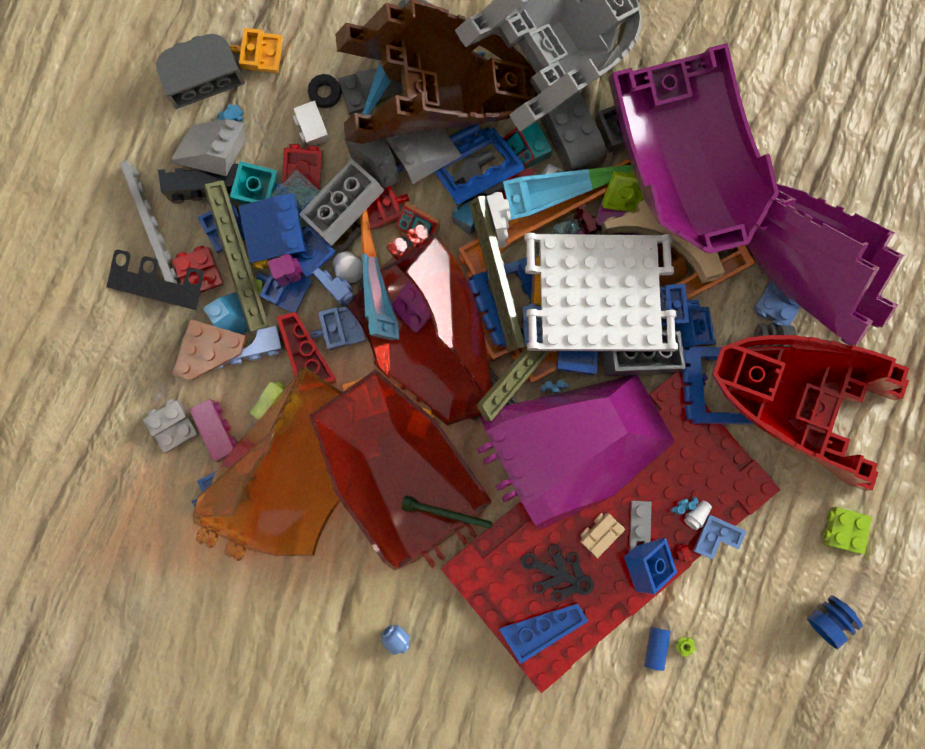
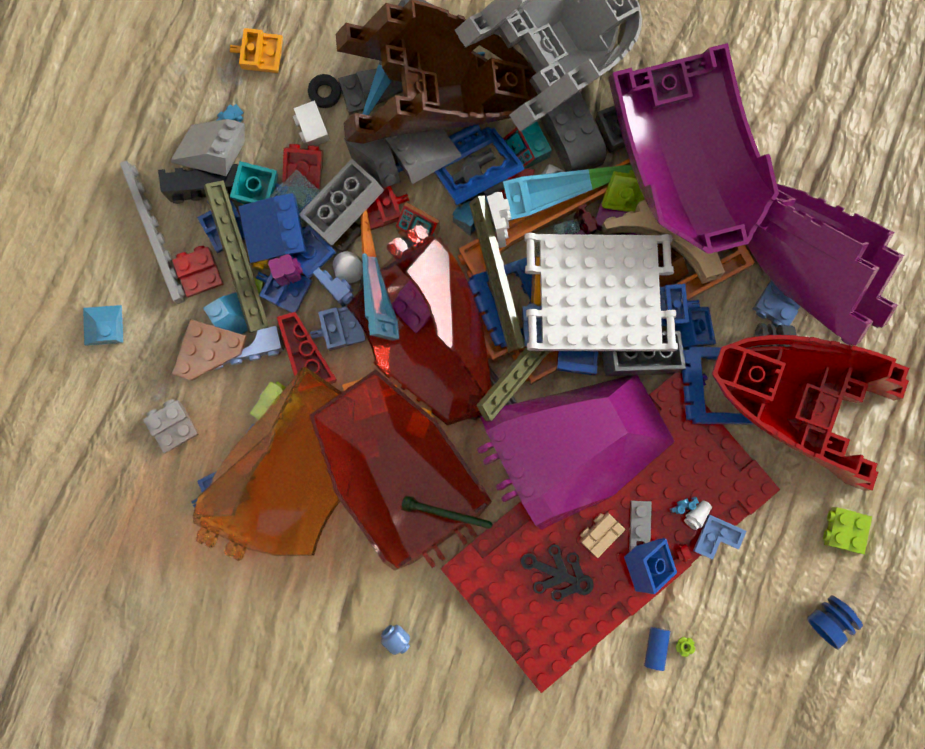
(103, 325): none -> dark azure slope
(147, 286): black piece -> none
(198, 69): dark grey brick -> none
(214, 429): magenta brick -> none
(539, 632): blue wing -> none
(553, 388): dark azure piece -> none

